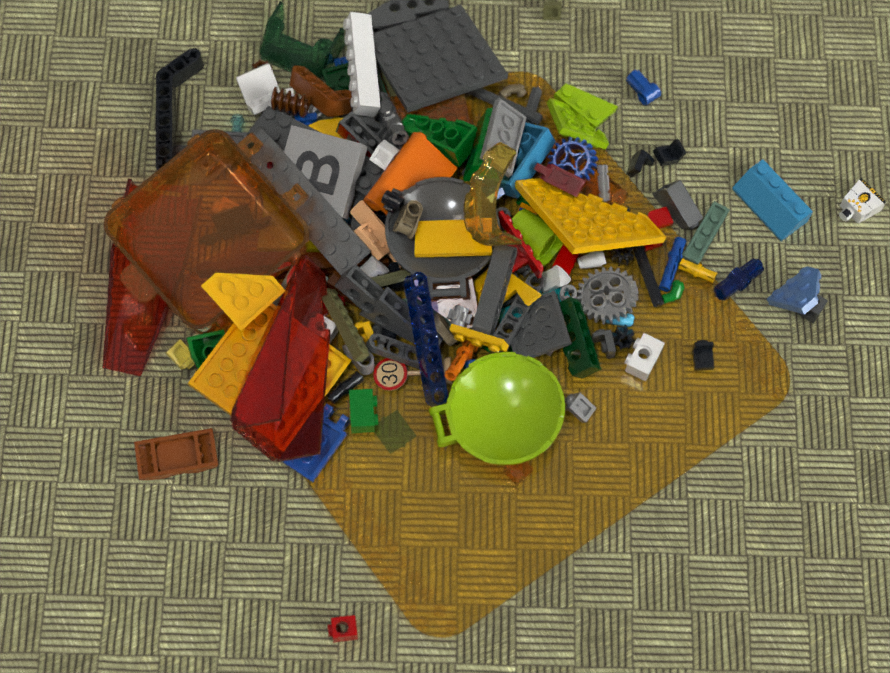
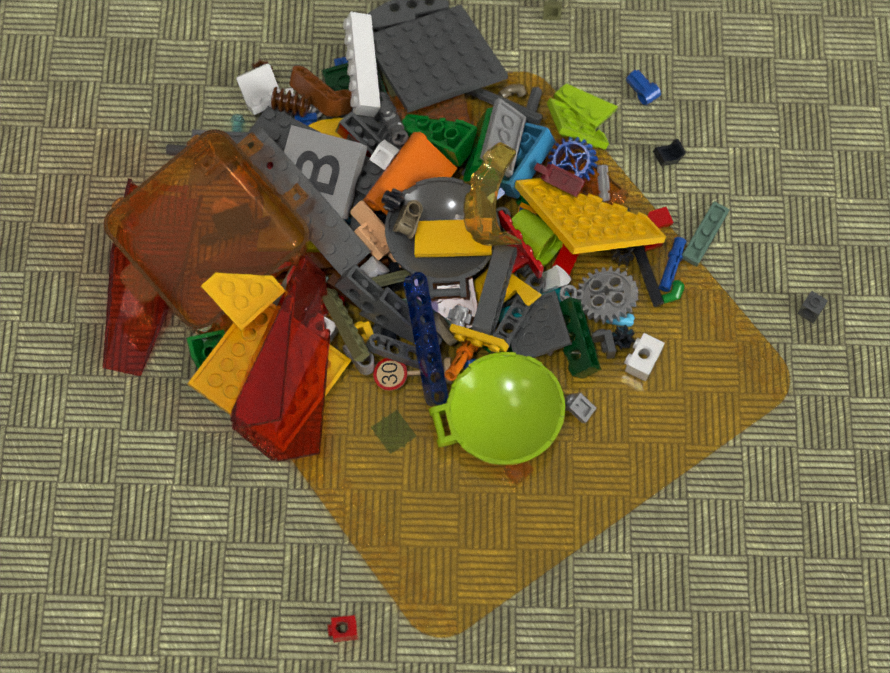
(167, 81): black beam -> none
(176, 454): dark orange slope -> none
(180, 355): light yellow bracket -> none
(288, 52): clear green windscreen -> none
(331, 439): blue tile -> none
(344, 387): black pin -> none
(362, 410): green brick -> none
(592, 260): white cone -> none
(638, 160): black tile -> none
(679, 204): dark grey slope -> none
(697, 270): yellow pin -> none
(703, 355): black bracket -> none
(738, 279): clear blue piece -> none
(772, 200): dark azure slope -> none
(799, 292): medium blue plate -> none
(861, 203): torso -> none

